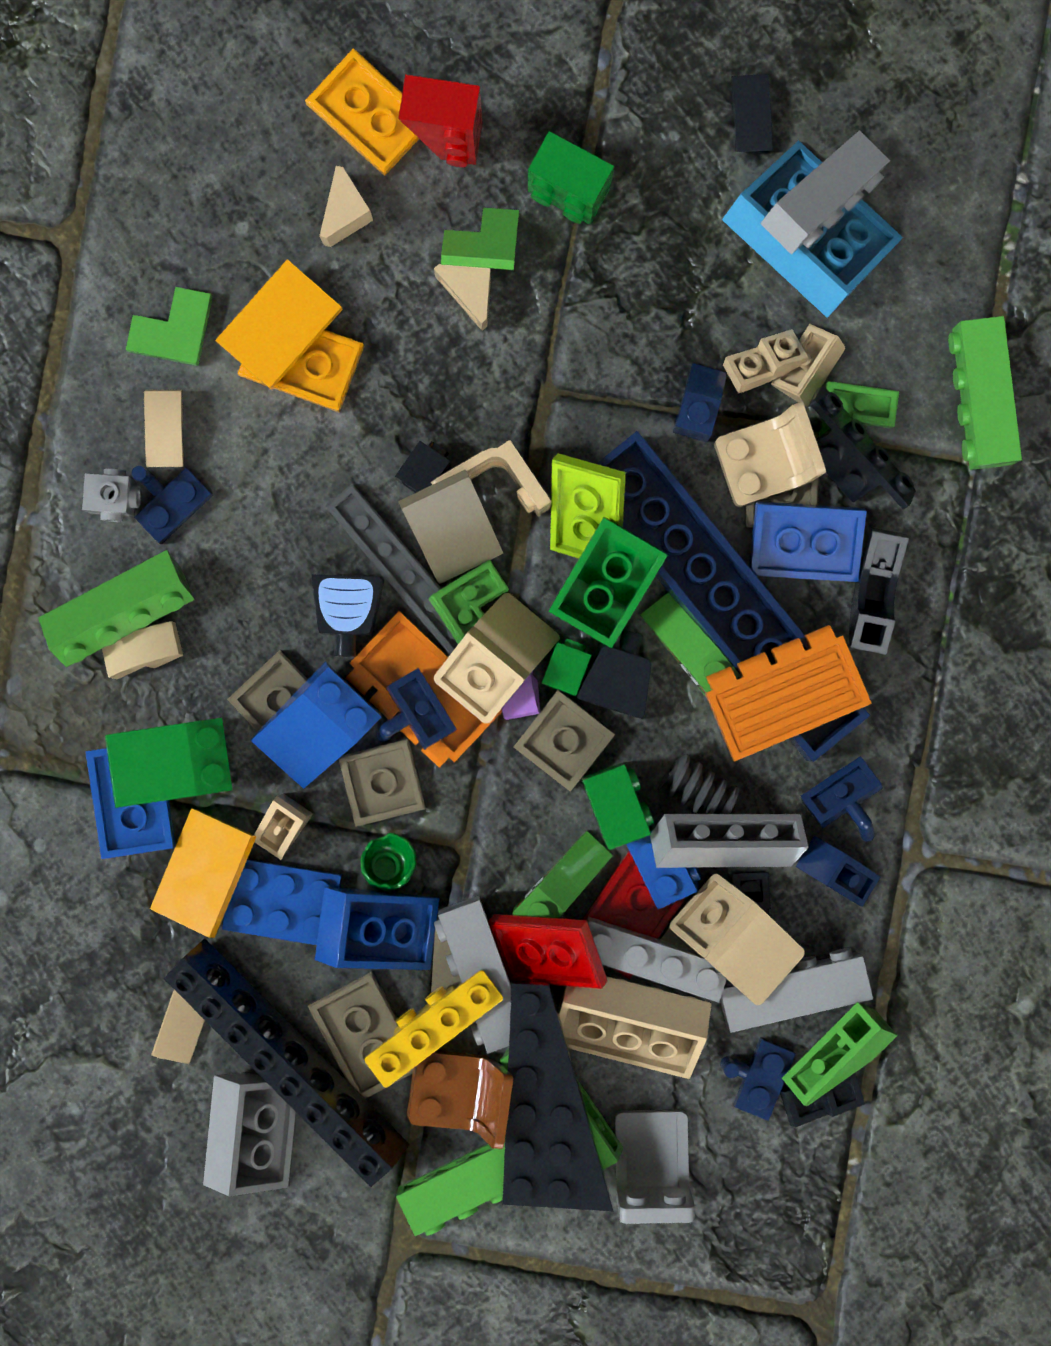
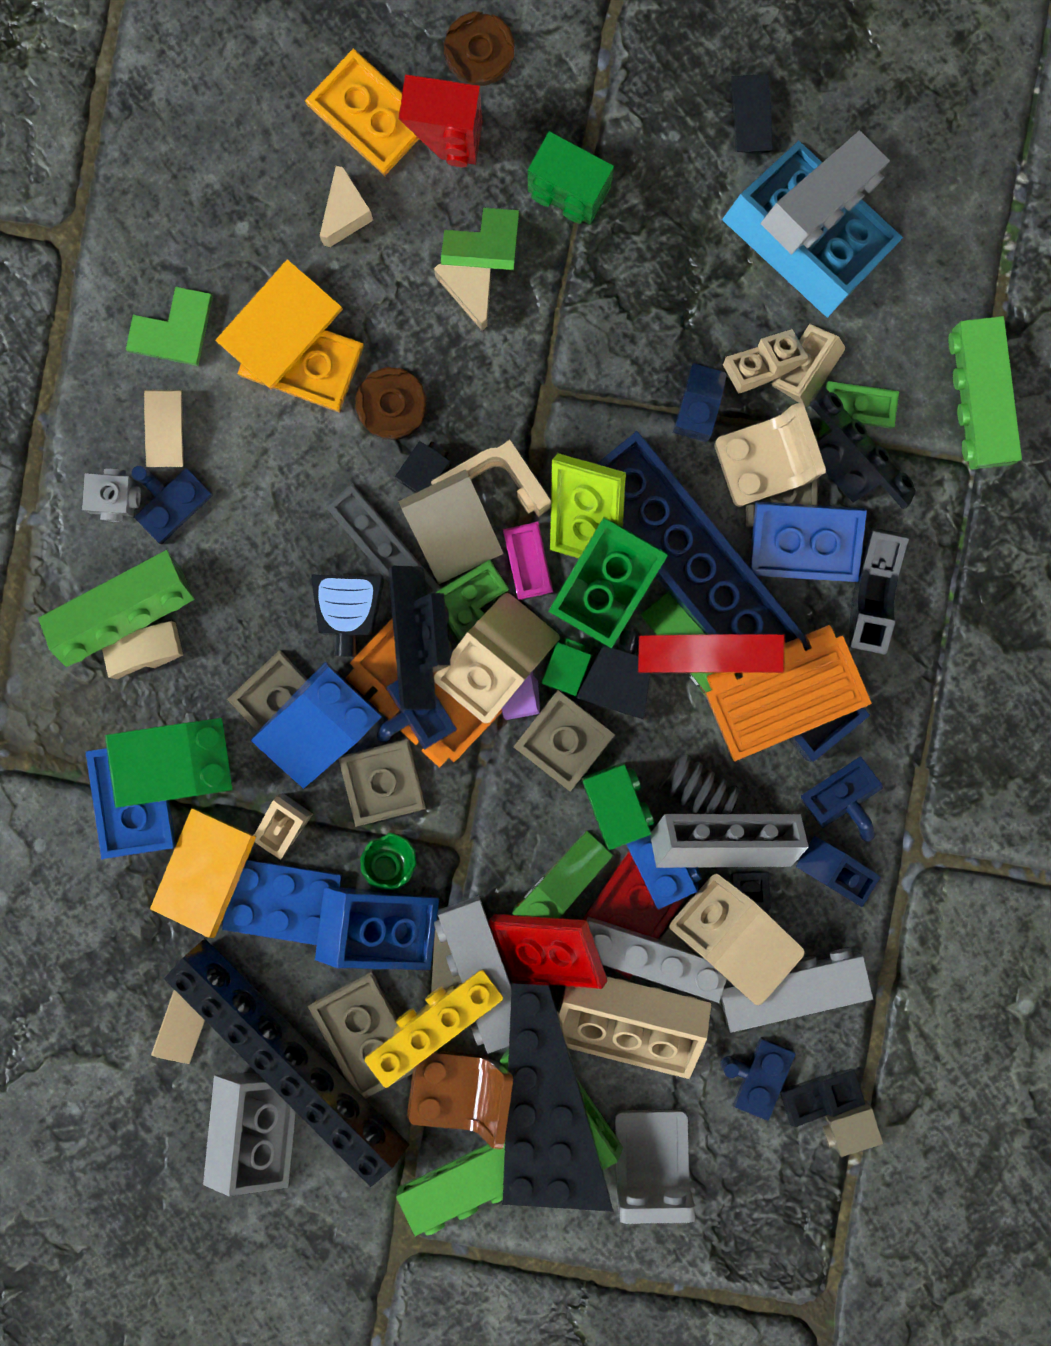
(391, 403): none -> reddish brown tile
(418, 636): none -> black bracket
(479, 48): none -> reddish brown tile
(528, 561): none -> dark pink tile
(712, 653): none -> red slope
(839, 1053): bright green slope -> none
(852, 1131): none -> dark tan brick

